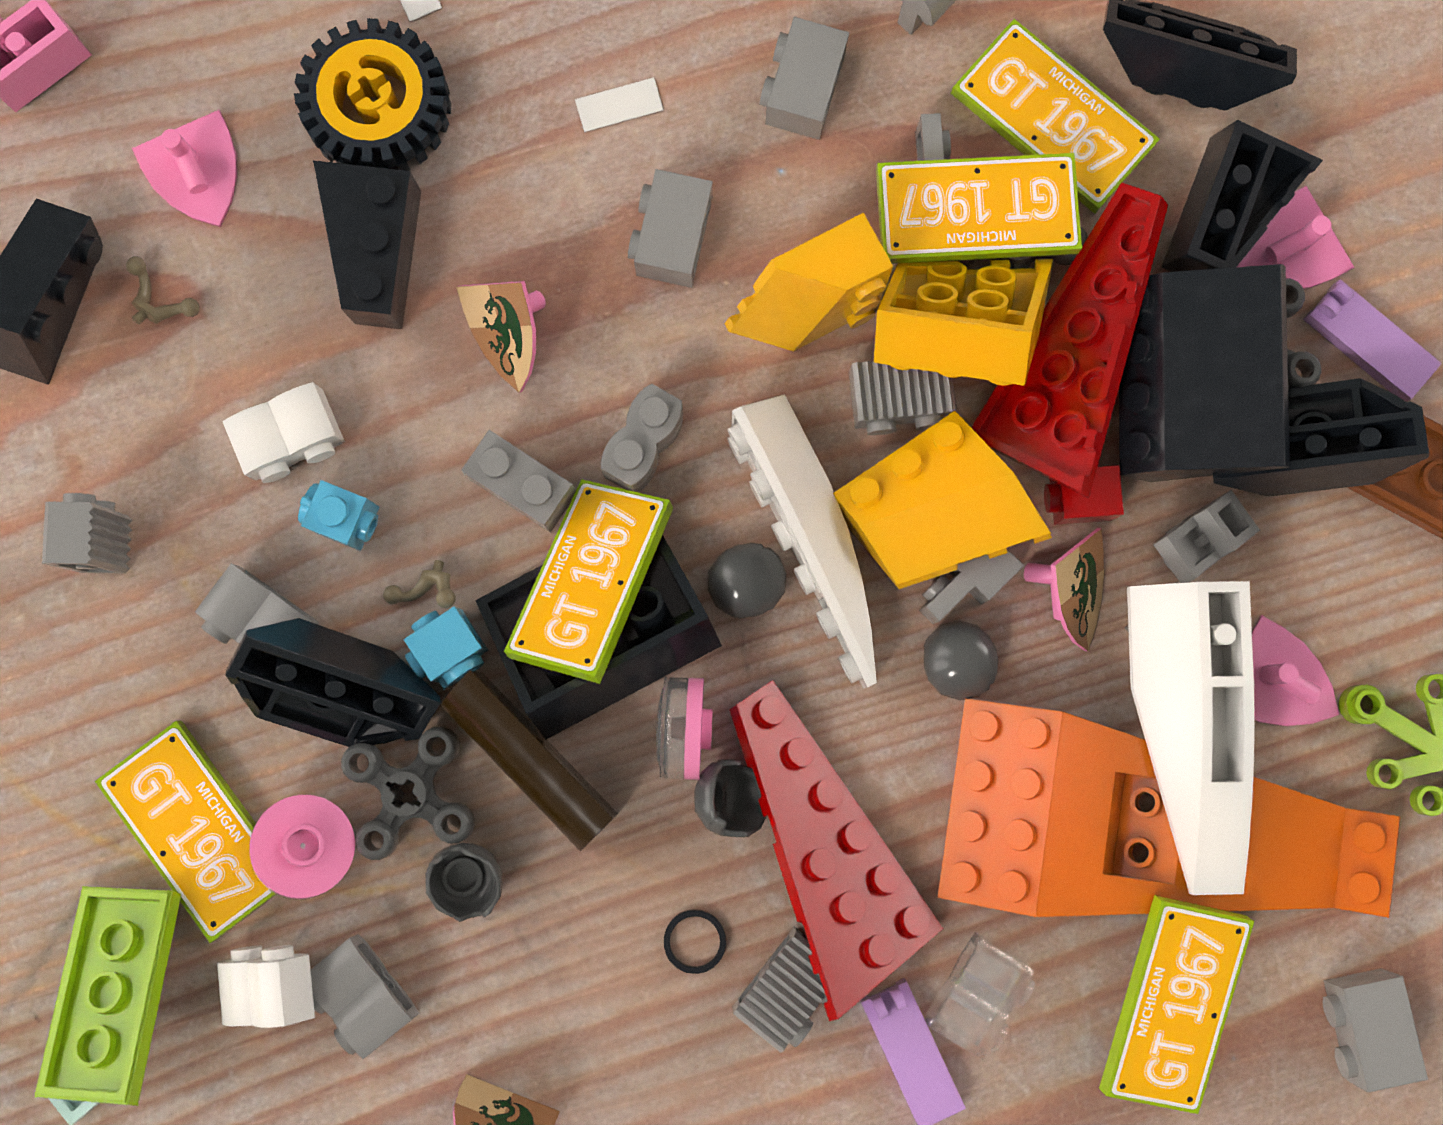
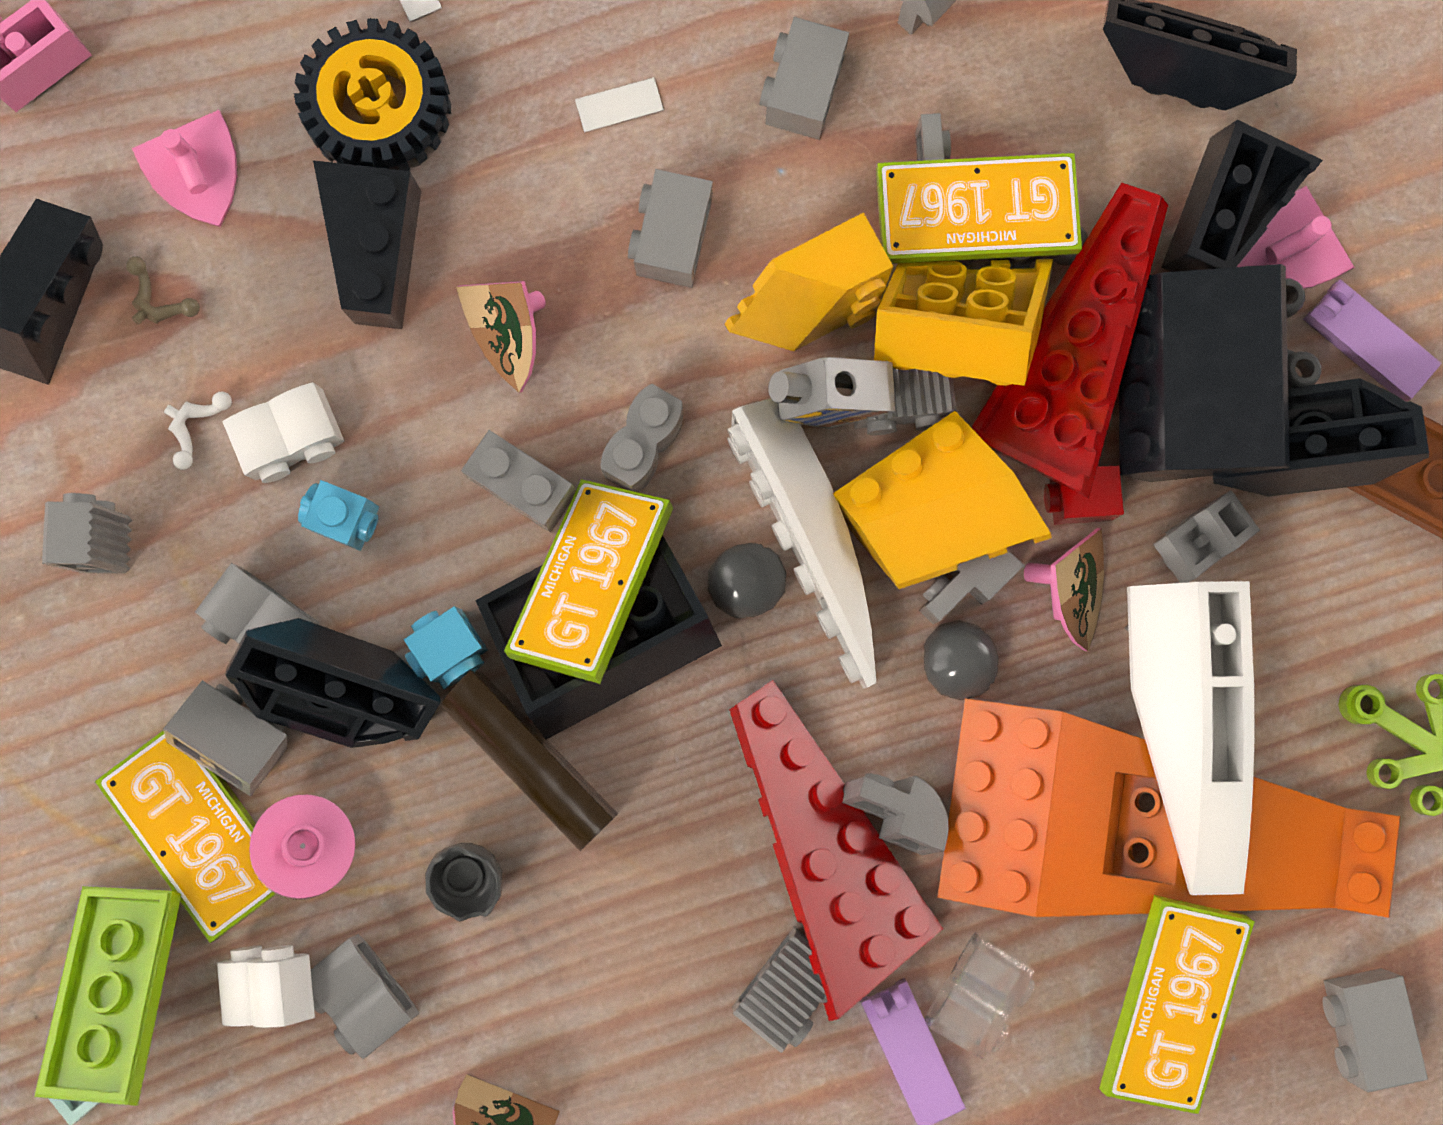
(183, 459): none -> white piece
(226, 736): none -> light grey brick
(394, 811): dark grey gear -> none
(445, 597): dark tan piece -> none
(682, 728): piece -> none
(694, 969): black piece -> none
(728, 799): dark grey hair -> none
(810, 394): none -> light grey torso
(909, 807): none -> light grey brick
(1054, 109): yellow tile -> none
(1288, 679): bright pink shield -> none

